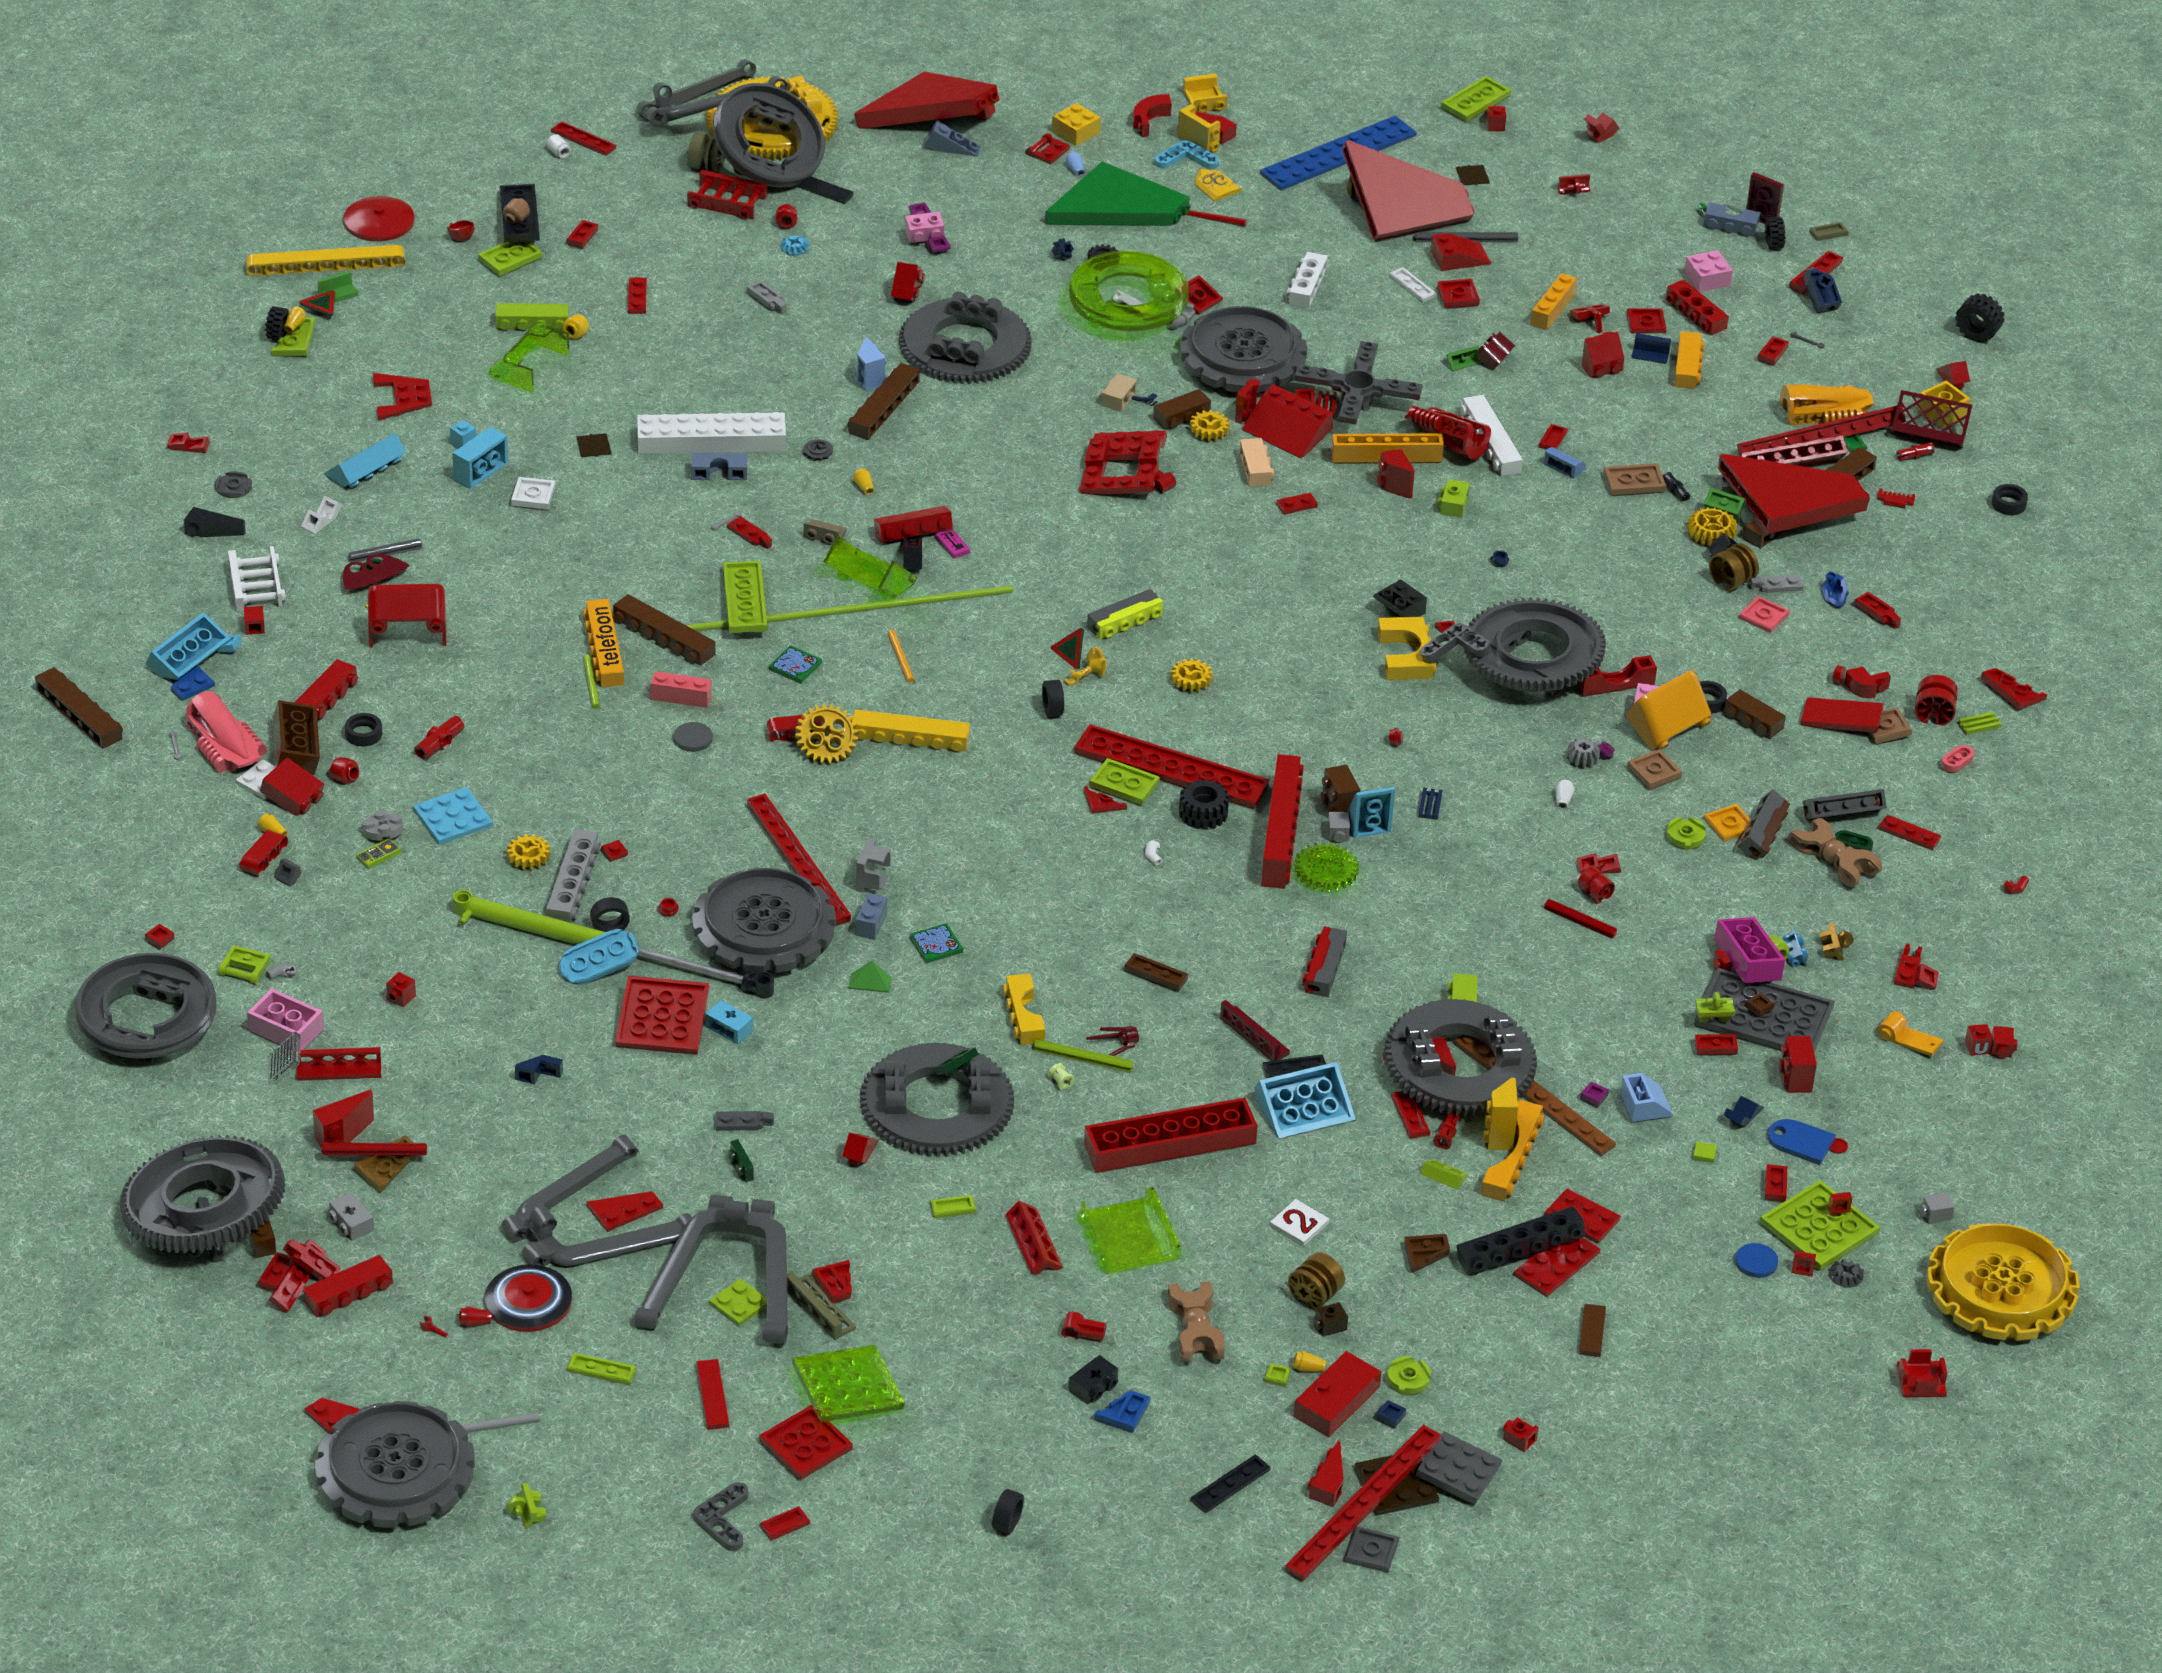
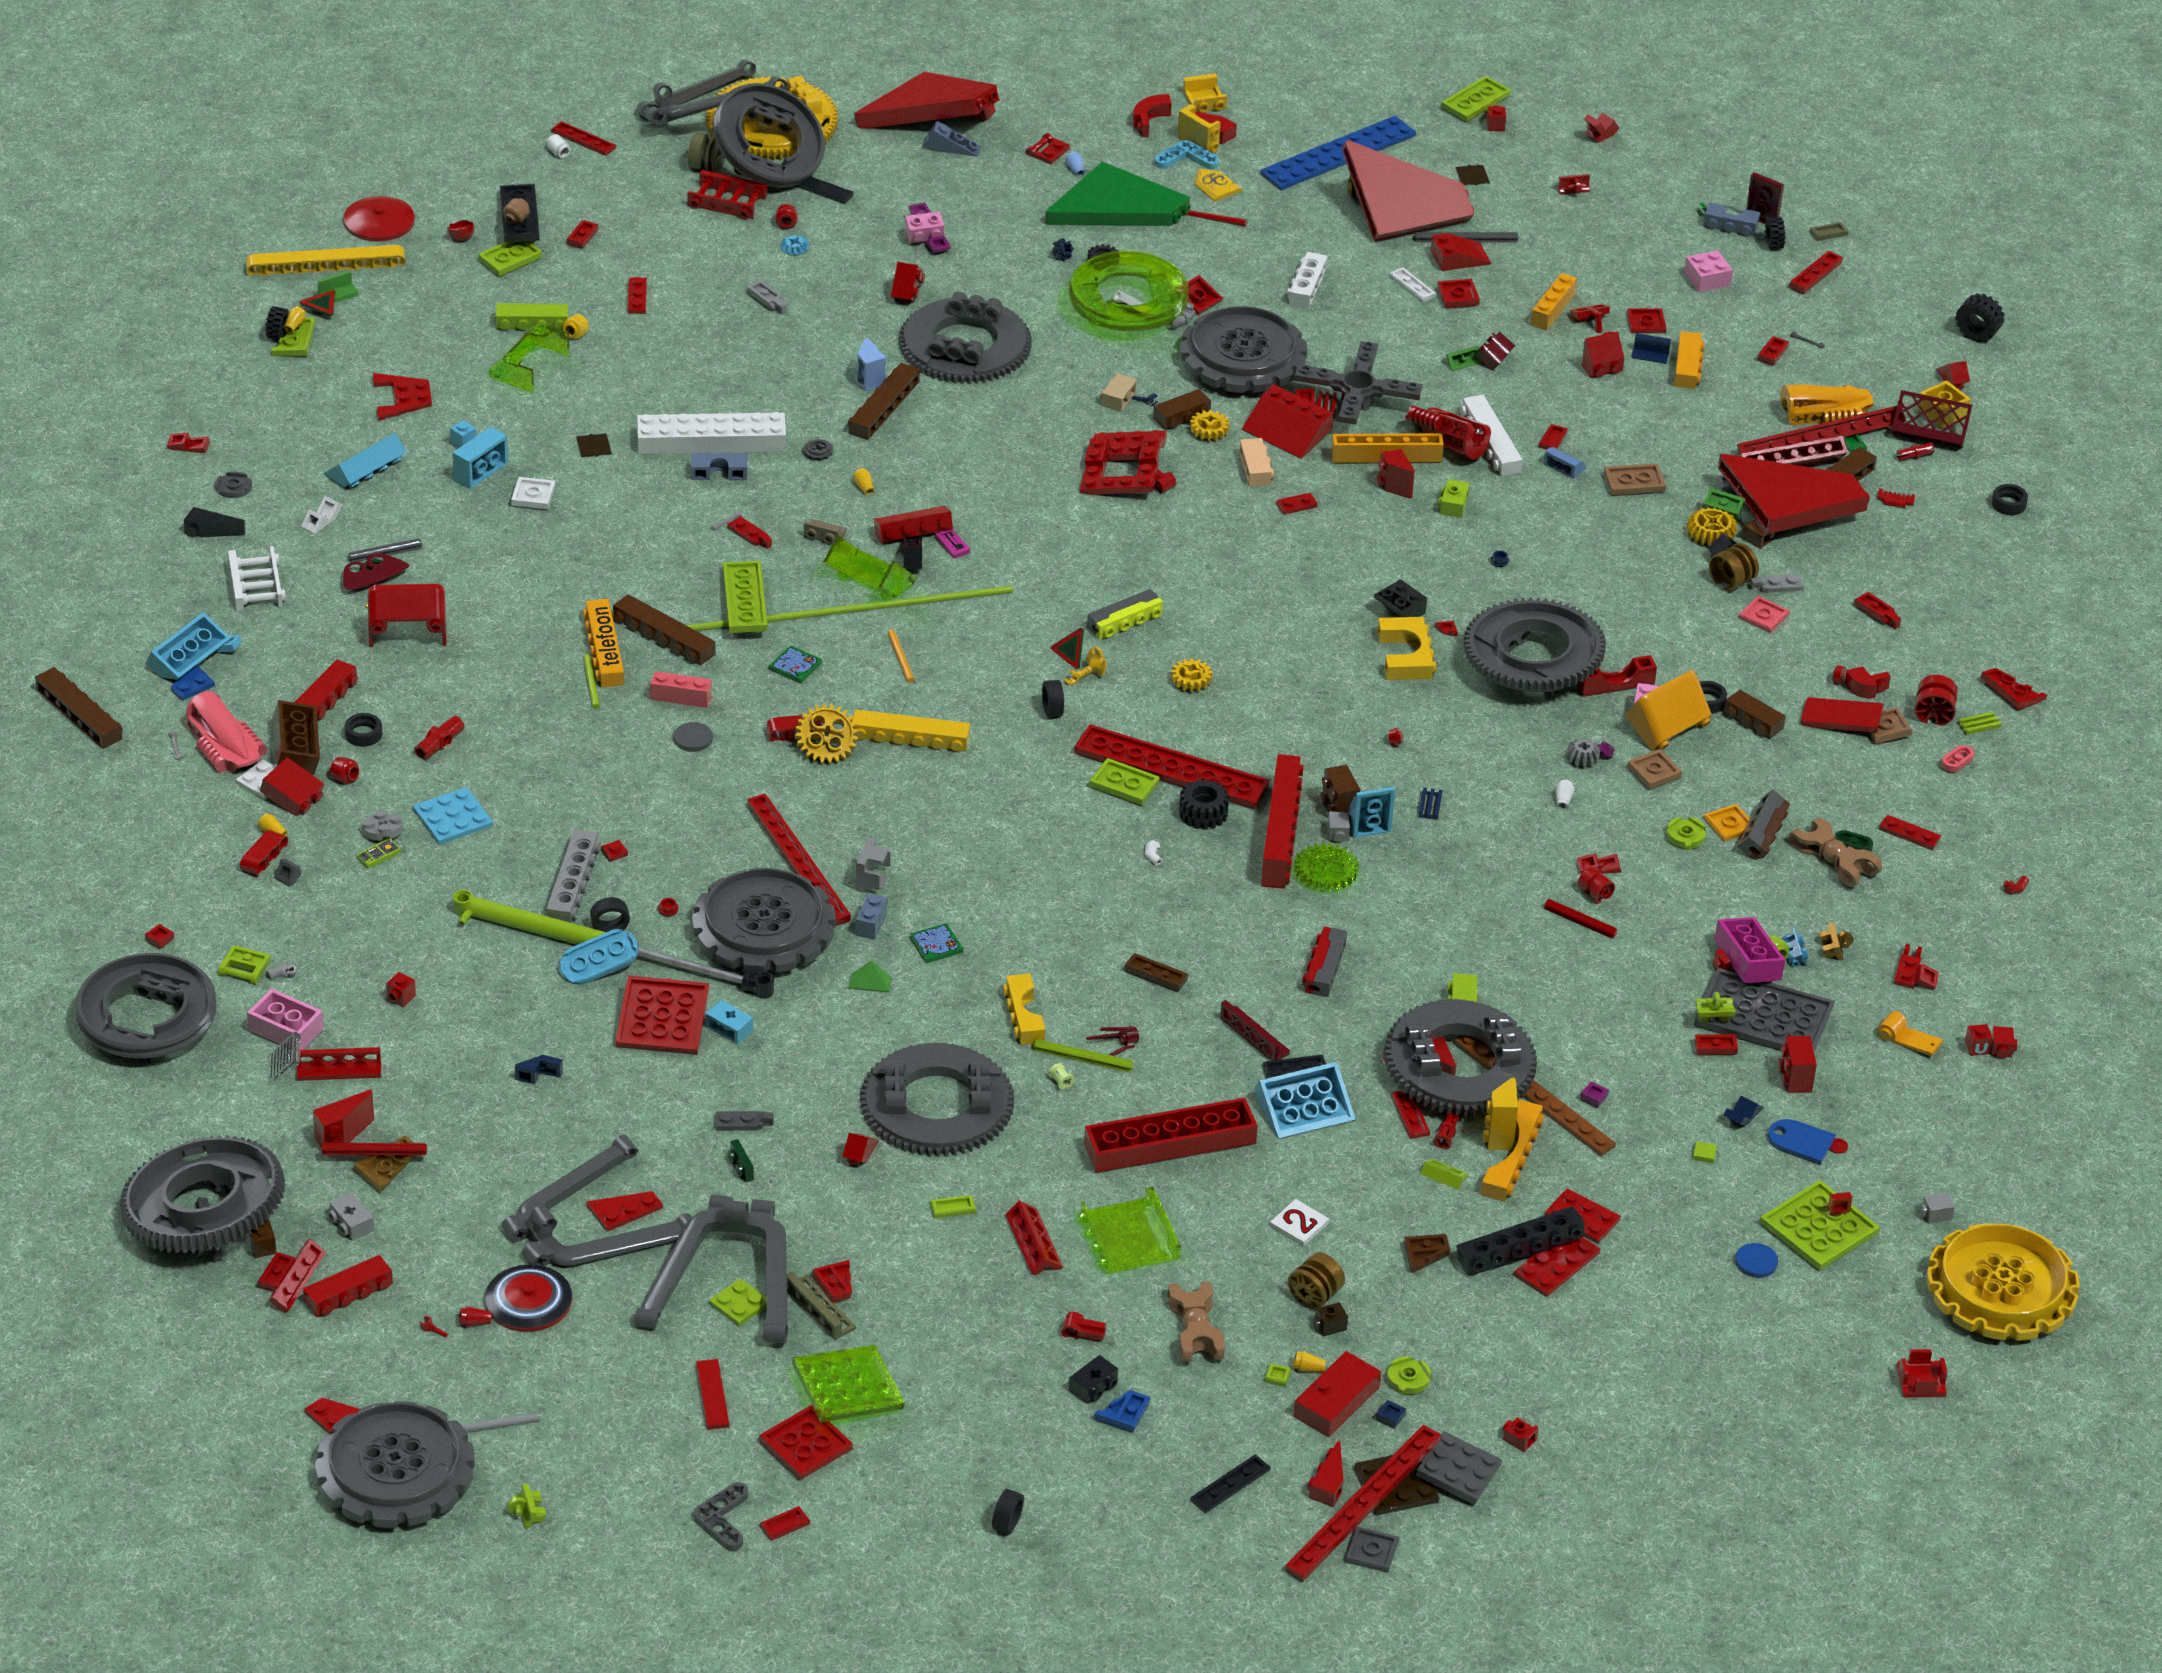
(254, 620): red brick -> none
(311, 1259): red hinge -> none
(528, 851): yellow gear -> none
(601, 1368): lime tile -> none
(960, 1059): dark green plate -> none
(1076, 124): yellow brick -> none
(1102, 803): red tile -> none
(1246, 400): red plate -> none
(1455, 635): dark grey beam -> none
(1592, 1330): reddish brown tile -> none
(1644, 1098): light blue slope -> none
(1670, 481): black pin -> none
(1696, 307): red brick -> none
(1759, 1005): reddish brown tile -> none
(1776, 1182): red plate -> none
(1803, 1263): red plate -> none
(1822, 290): dark blue piece -> none
(1838, 587): blue arm -> none
(1844, 804): dark grey piece -> none
(1846, 1279): dark grey gear -> none

